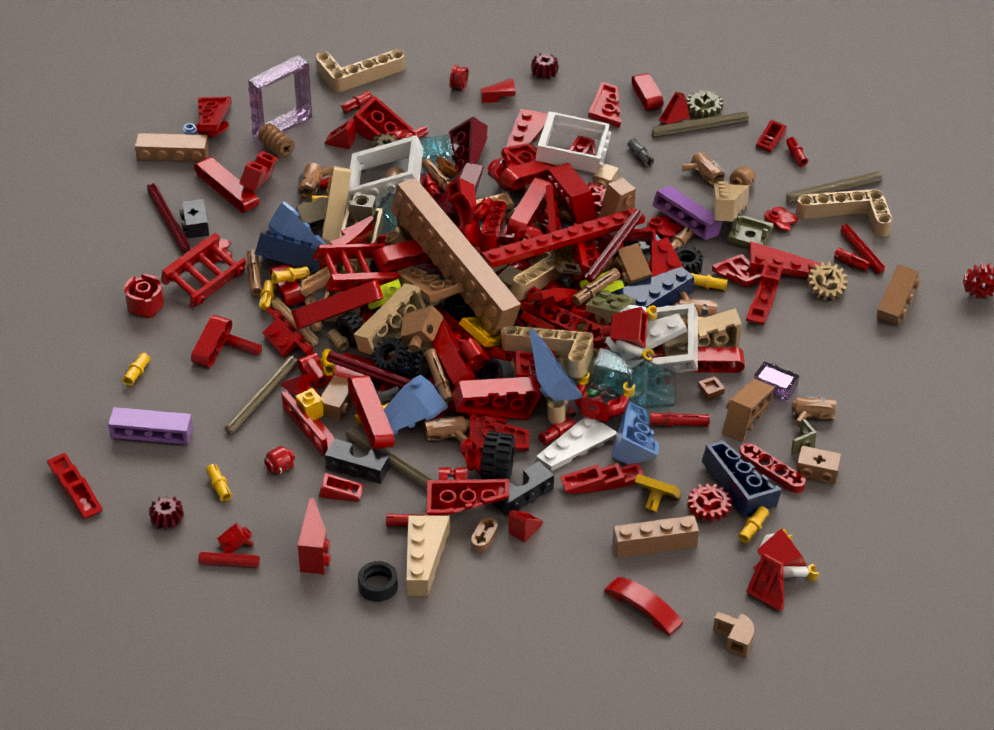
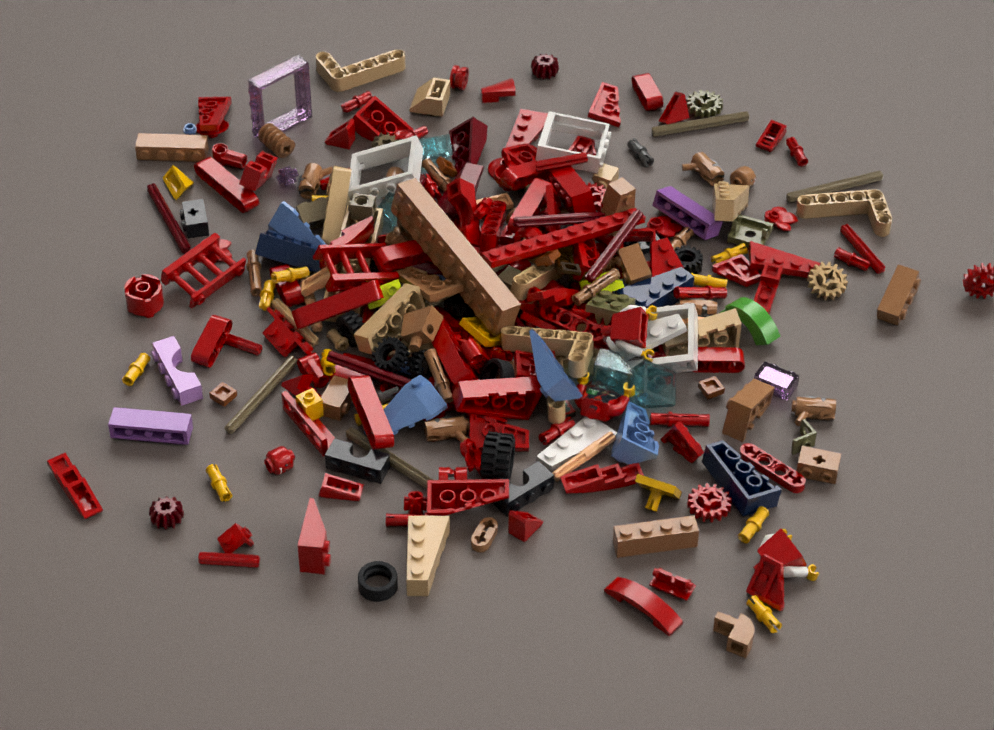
(176, 181): none -> yellow slope
(183, 385): none -> lavender arch
(223, 394): none -> dark orange plate
(228, 157): none -> red piece
(287, 176): none -> clear purple gear
(415, 503): none -> red gear
(431, 97): none -> tan slope
(547, 258): none -> dark orange plate
(557, 219): none -> dark red axle
(563, 161): none -> red axle
(584, 455): none -> light nougat axle
(672, 585): none -> red hinge
(683, 442): none -> red wing
(707, 292): none -> red pin
(729, 253): none -> yellow pin
(756, 320): none -> bright green arch
(764, 614): none -> yellow pin

